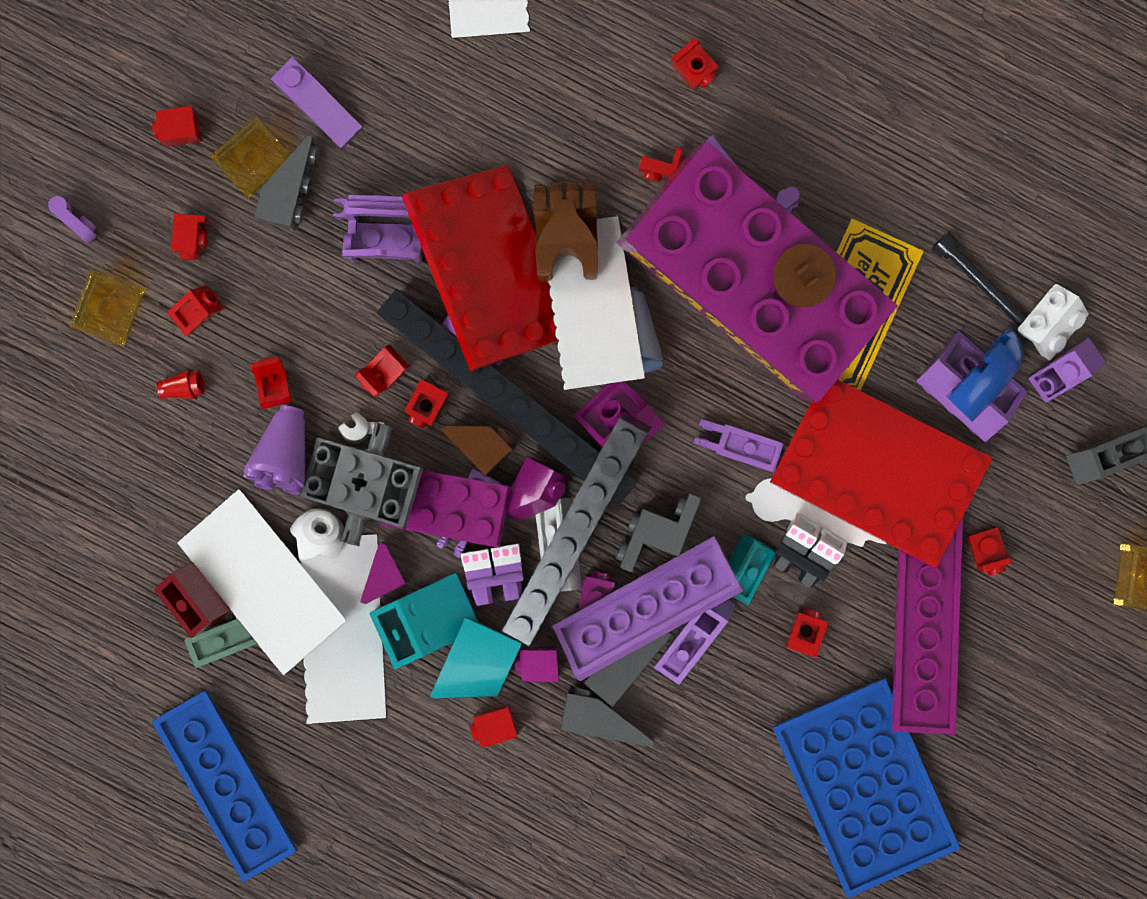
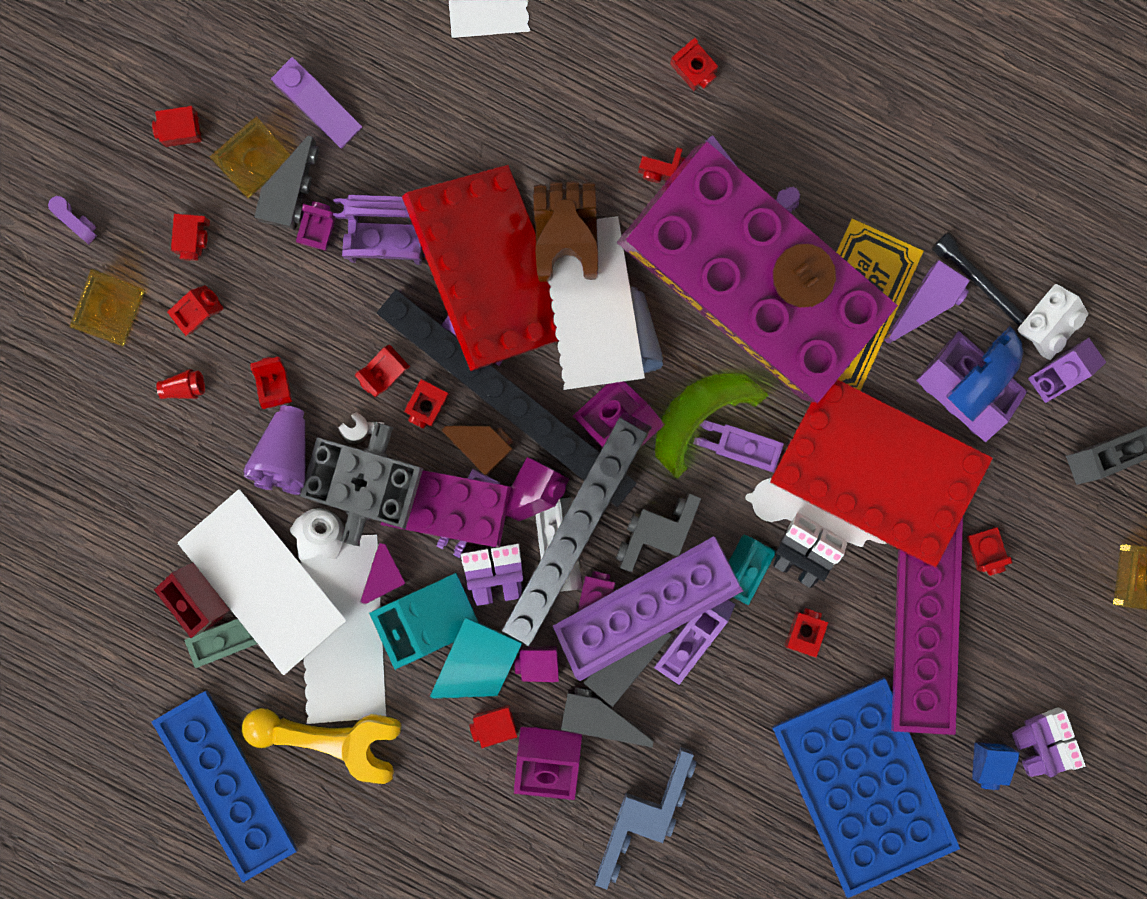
(316, 226): none -> magenta bracket
(351, 744): none -> yellow piece
(547, 763): none -> magenta slope
(645, 818): none -> sand blue bracket
(693, 407): none -> clear neon green windscreen
(936, 293): none -> medium lavender slope
(993, 764): none -> blue slope
(1052, 742): none -> medium lavender hips

